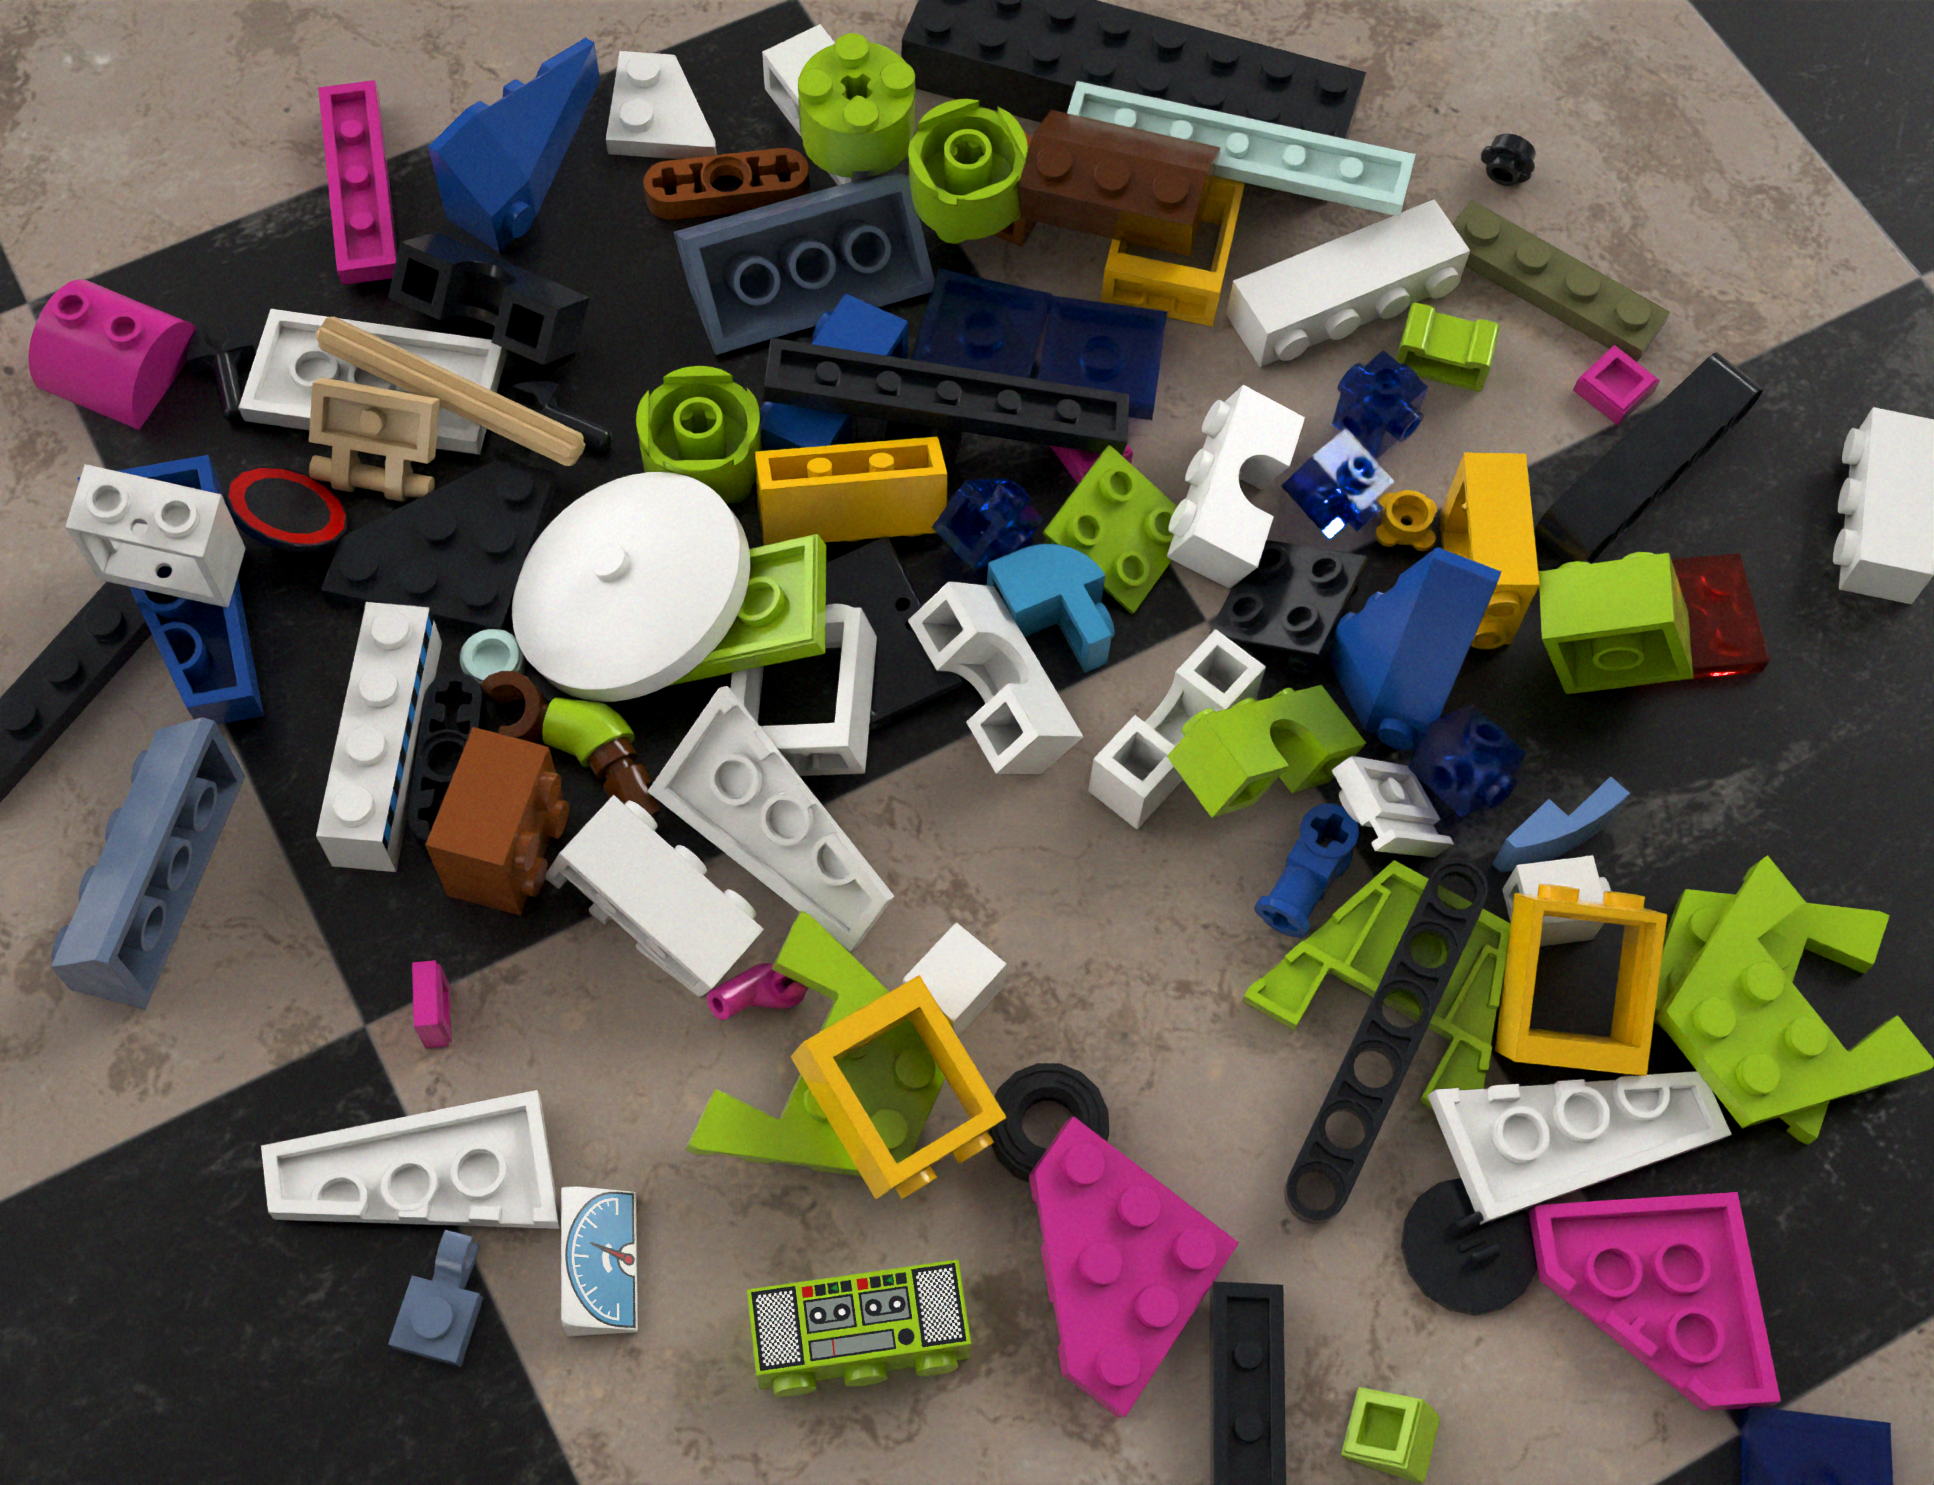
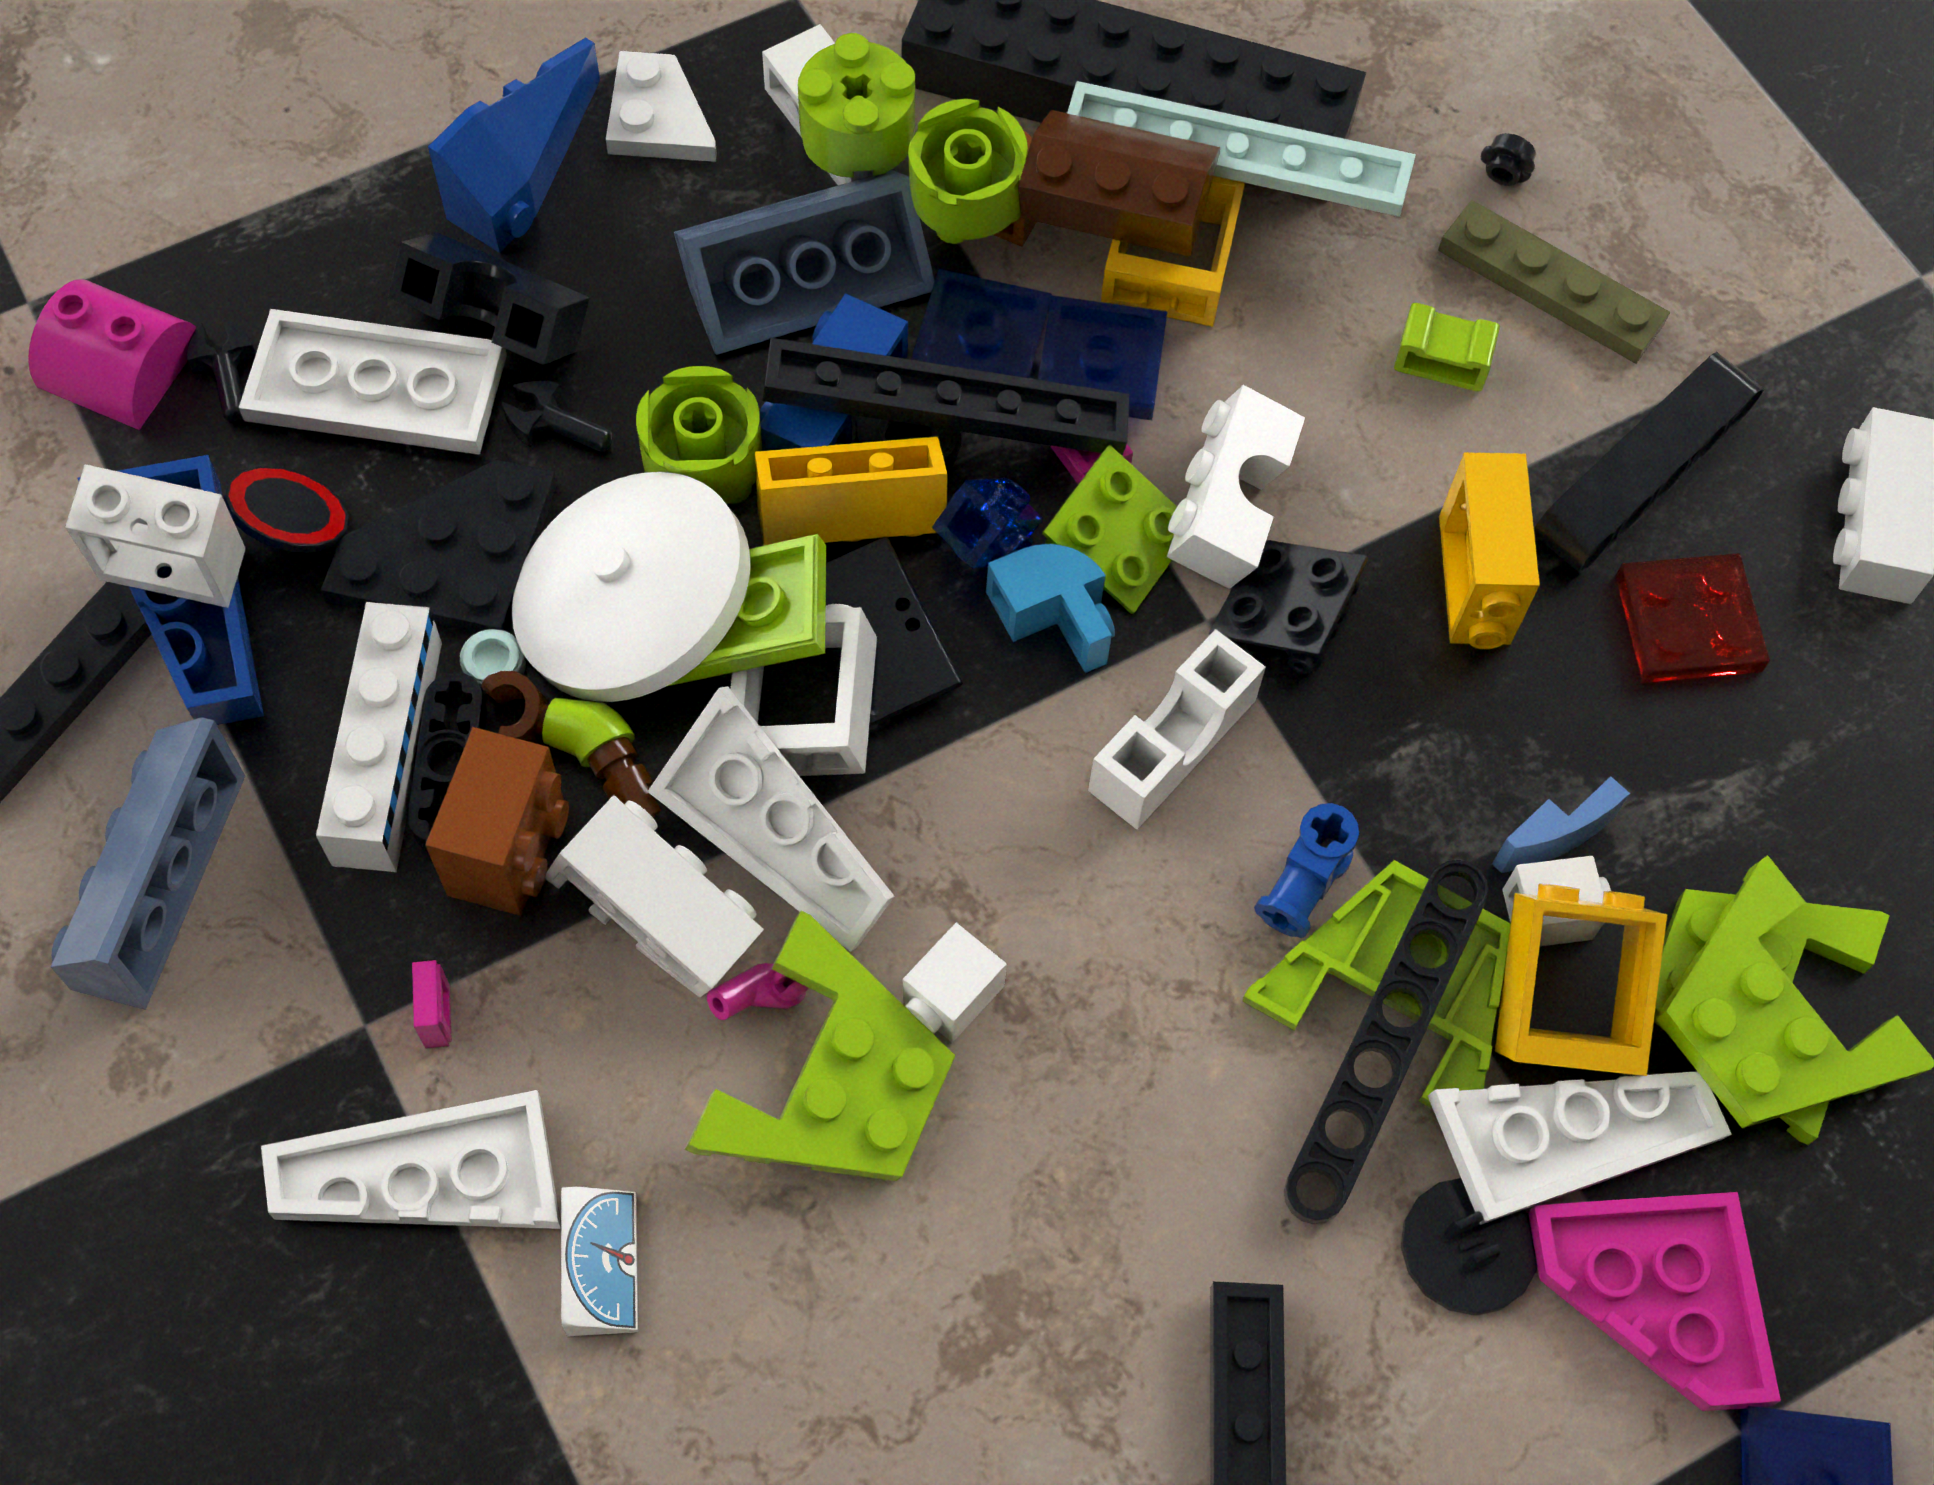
(358, 182): dark pink plate -> none
(374, 422): tan plate -> none
(439, 1312): sand blue plate -> none
(454, 391): tan axle -> none
(707, 169): dark orange beam -> none
(818, 1067): yellow window -> none
(859, 1327): brick -> none
(975, 636): white arch -> none
(1038, 1084): black tyre -> none
(1118, 1263): dark pink plate -> none
(1243, 750): lime arch -> none
(1339, 485): clear blue brick -> none
(1347, 283): white brick -> none
(1380, 403): clear blue brick -> none
(1391, 1433): lime slope -> none
(1393, 804): white plate -> none
(1410, 645): blue wedge -> none
(1412, 507): yellow plate -> none
(1467, 761): clear blue brick -> none
(1615, 623): lime brick -> none
(1616, 385): dark pink tile -> none

